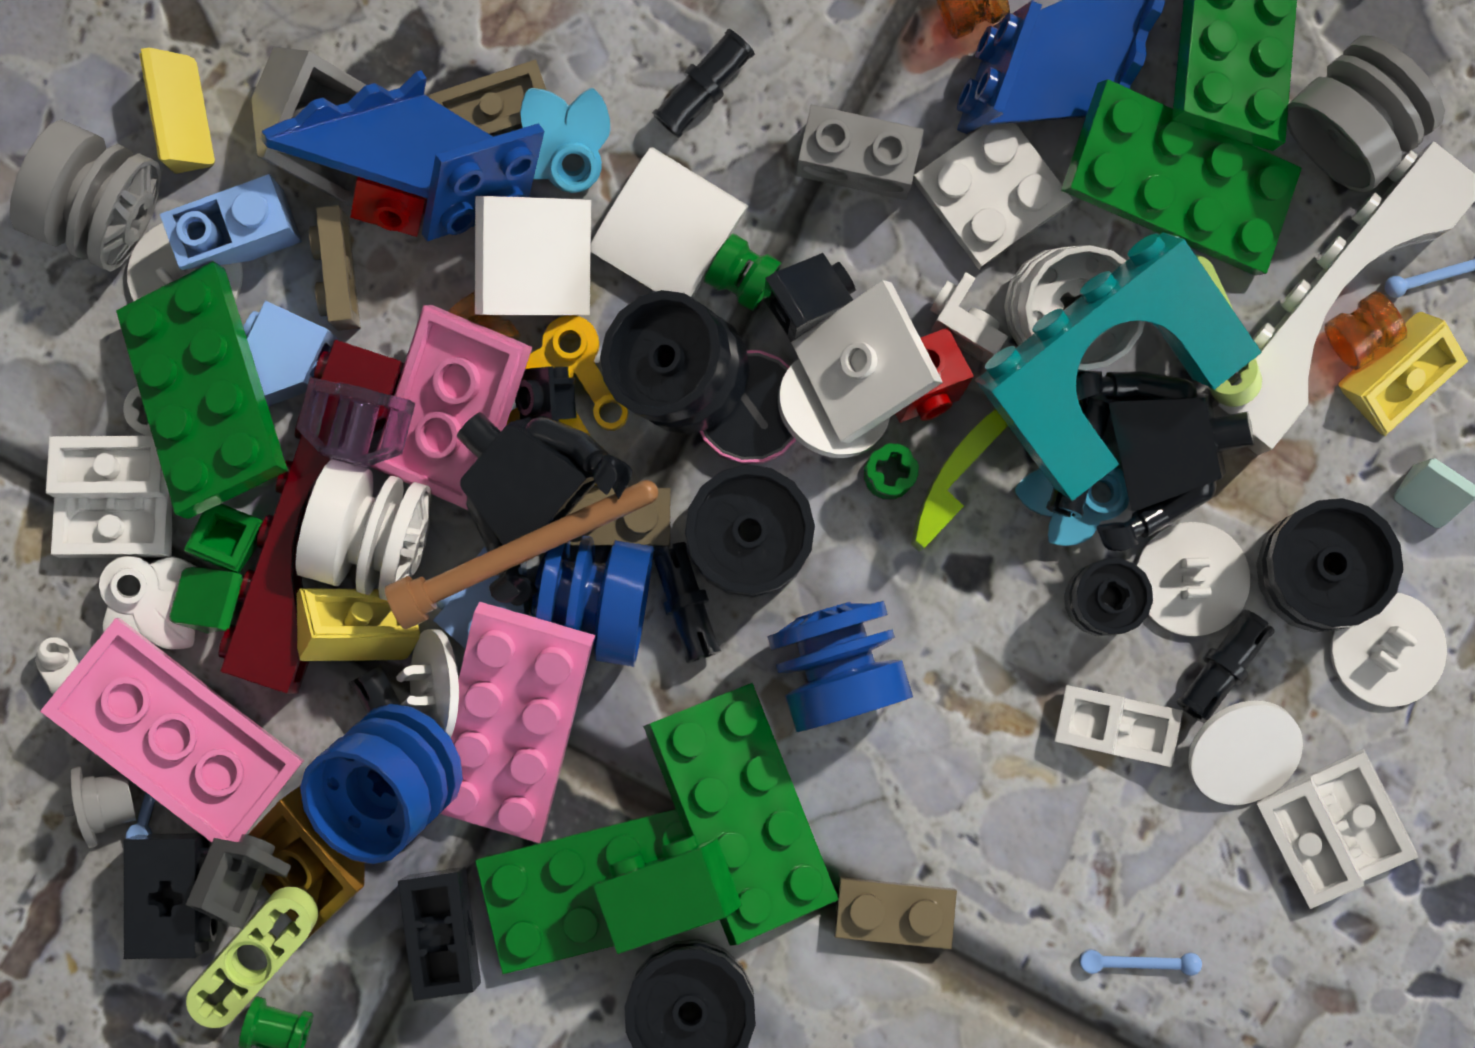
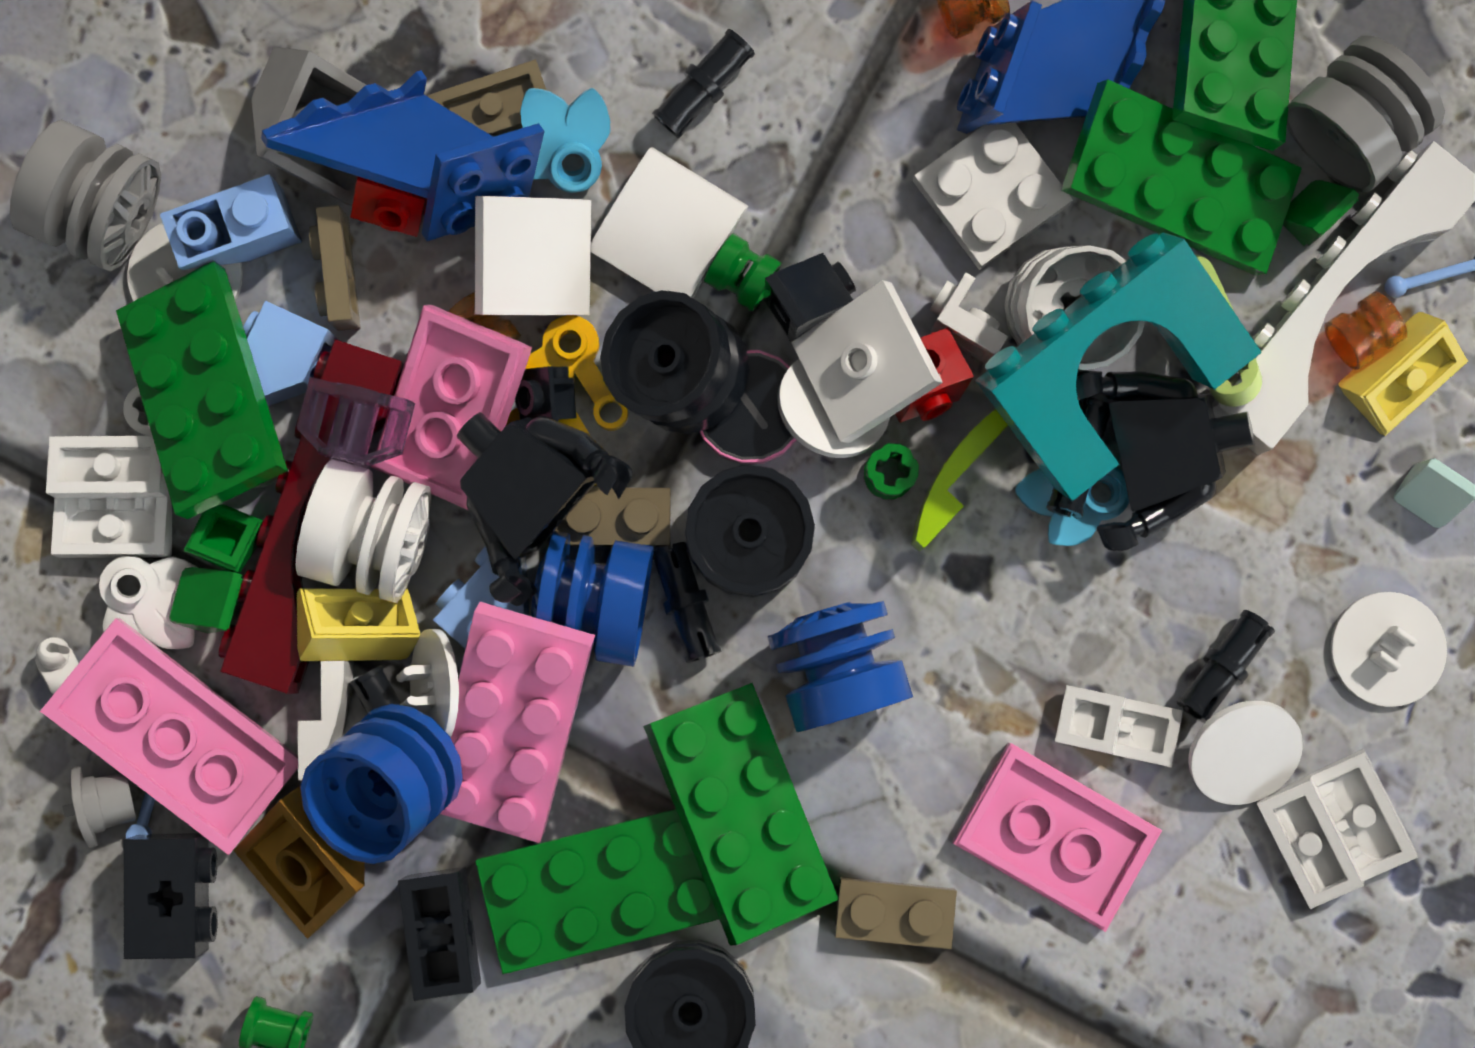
(177, 110): light yellow slope -> none
(233, 878): dark grey bracket -> none
(247, 981): yellowish green beam -> none
(336, 693): none -> white slope
(414, 599): medium nougat piece -> none
(666, 894): green brick -> none
(859, 152): light grey brick -> none
(1057, 836): none -> bright pink tile
(1093, 962): light blue hinge -> none
(1108, 597): black wheel -> none
(1195, 578): white piece -> none
(1318, 209): none -> green slope
(1362, 556): black wheel -> none

